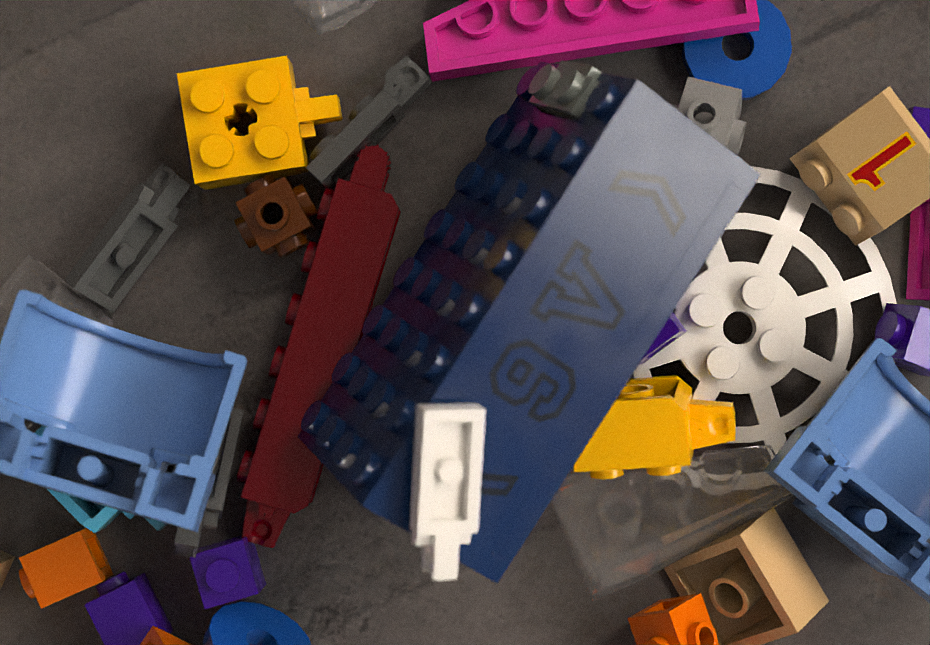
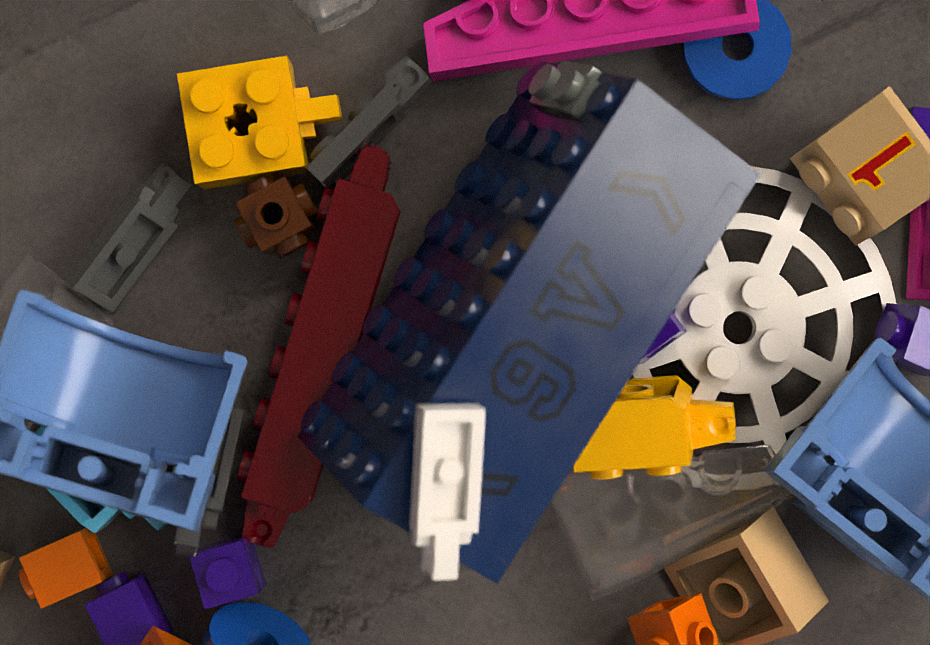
(715, 110): light grey brick -> none

